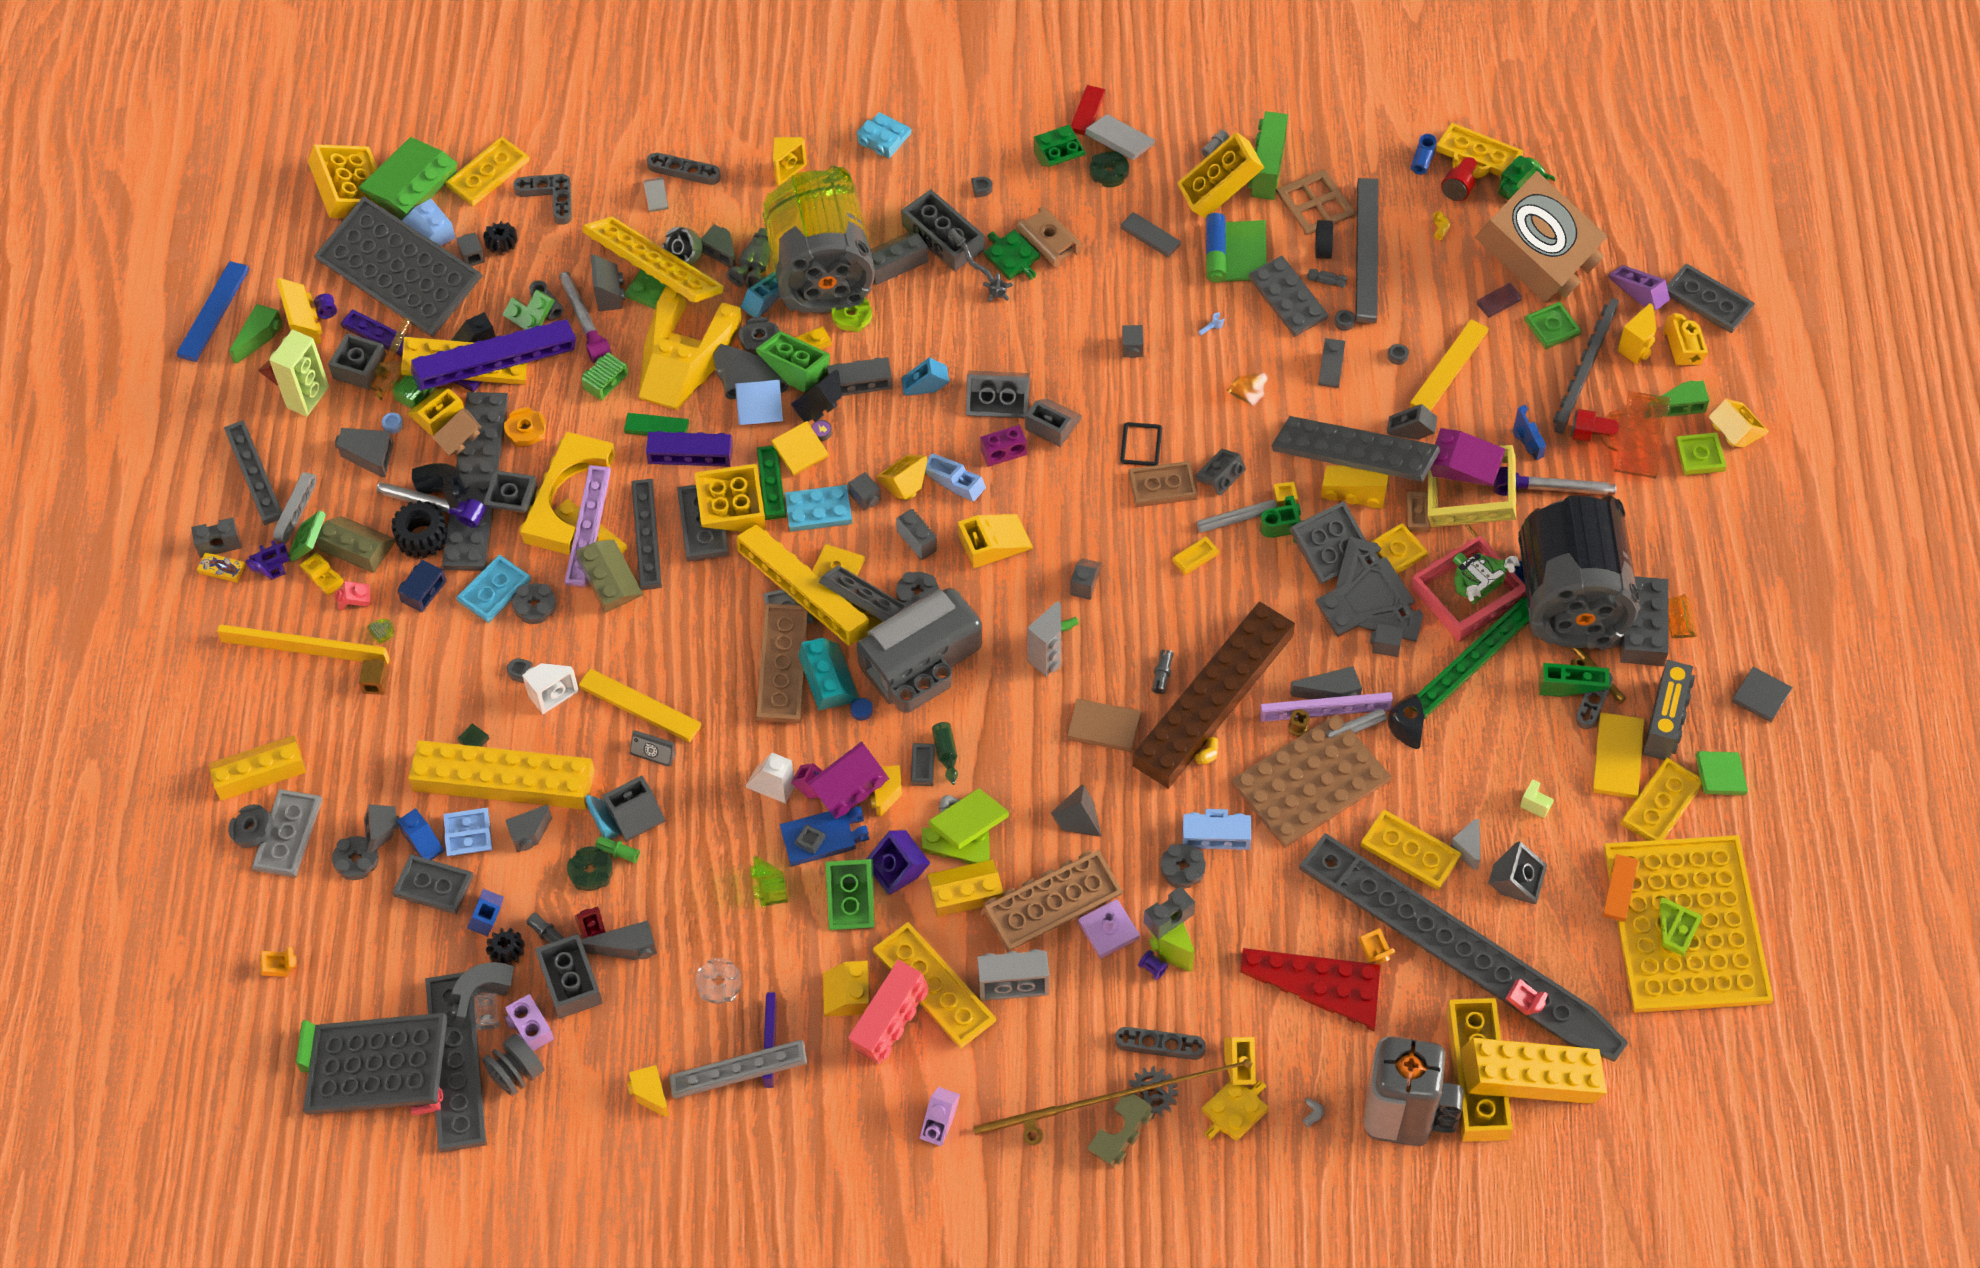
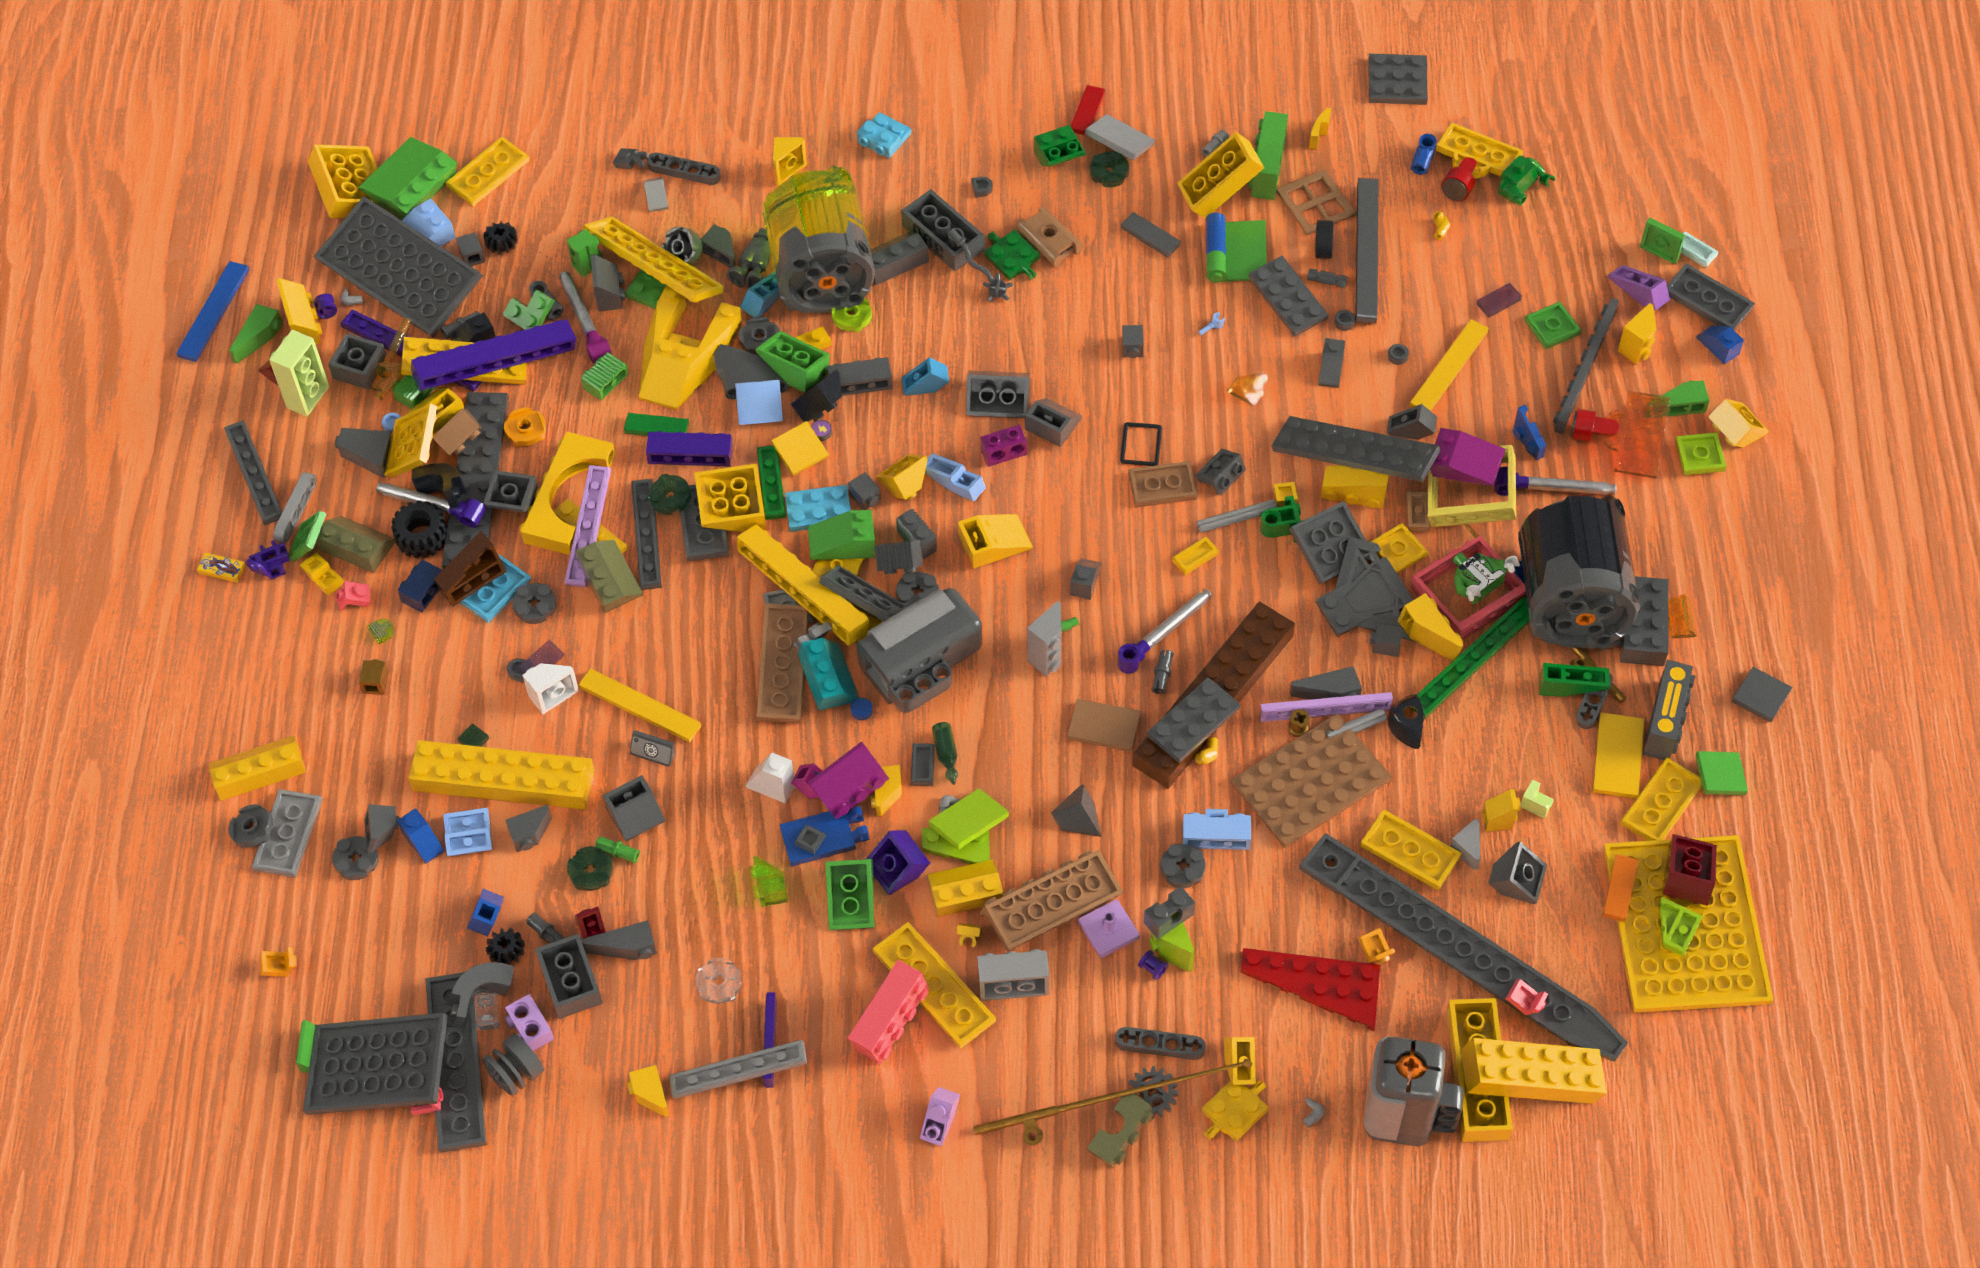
(225, 530): dark grey brick -> none
(301, 644): yellow tile -> none
(348, 300): none -> light grey animal
(411, 441): none -> yellow plate
(433, 884): dark grey plate -> none
(451, 329): none -> dark grey pin
(470, 570): none -> reddish brown wedge
(546, 654): none -> tile
(553, 188): dark grey beam -> none
(581, 249): none -> bright green brick
(602, 817): medium azure slope -> none
(629, 157): none -> dark grey plate
(665, 484): none -> clear green plate
(815, 632): none -> light grey plate
(843, 536): none -> bright green slope
(846, 989): yellow slope -> none
(898, 556): none -> dark grey brick
(970, 931): none -> yellow tile
(1137, 651): none -> piece
(1193, 720): none -> dark grey plate
(1320, 128): none -> yellow slope
(1397, 79): none -> dark grey plate
(1429, 628): none -> yellow slope
(1501, 811): none -> yellow slope
(1543, 238): medium nougat brick -> none
(1662, 241): none -> bright green tile
(1685, 340): yellow piece -> none
(1690, 870): none -> dark red slope
(1698, 250): none -> light aqua tile
(1722, 342): none -> blue slope

